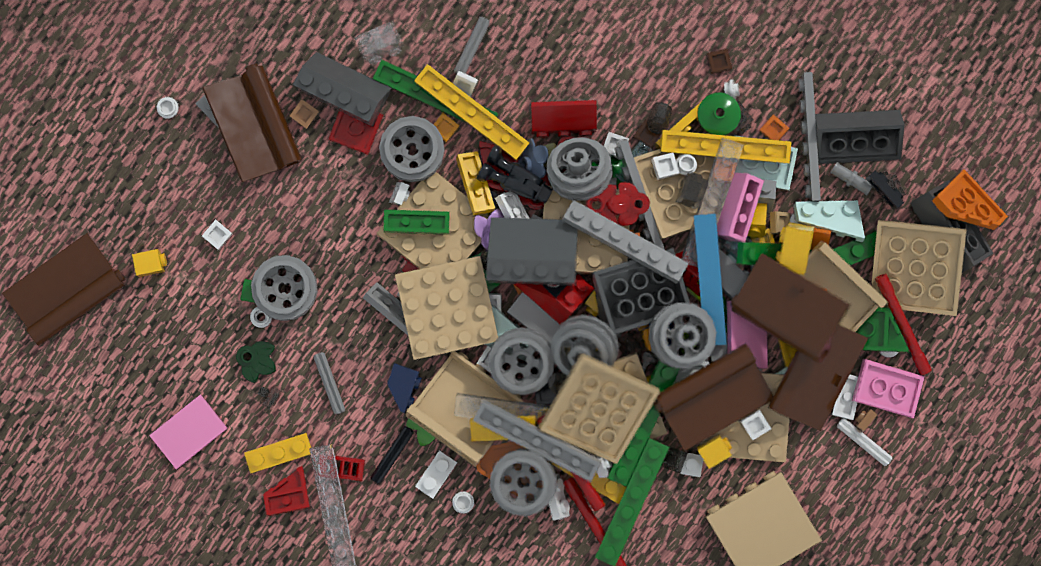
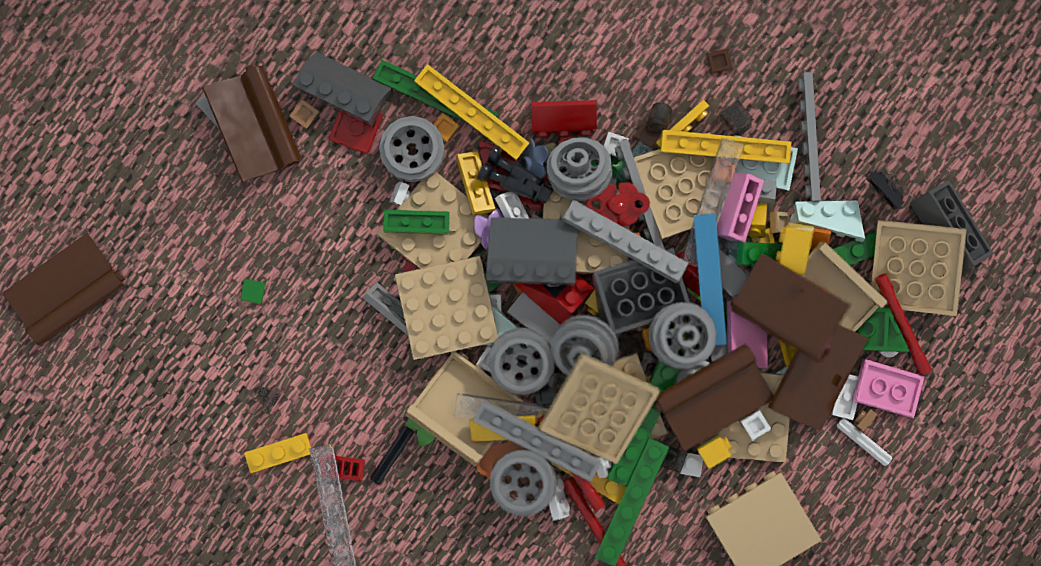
(149, 262): yellow brick -> none
(167, 107): white plate -> none
(188, 431): bright pink tile -> none
(217, 234): white plate -> none
(258, 363): dark green plate -> none
(260, 324): white plate -> none
(270, 269): light grey wheel -> none
(288, 495): red wing -> none
(329, 383): light grey axle -> none
(379, 43): clear brick -> none
(402, 384): dark blue slope -> none
(436, 474): white plate -> none
(463, 502): white plate -> none
(465, 82): white plate -> none
(472, 45): light grey axle -> none
(665, 166): white plate -> none
(686, 164): white plate -> none
(692, 190): clear smoke brick -> none
(715, 124): green dish -> none
(732, 88): white plate -> none
(774, 128): orange tile -> none
(851, 178): light grey pin -> none
(859, 136): dark grey slope -> none
(969, 203): orange plate -> none

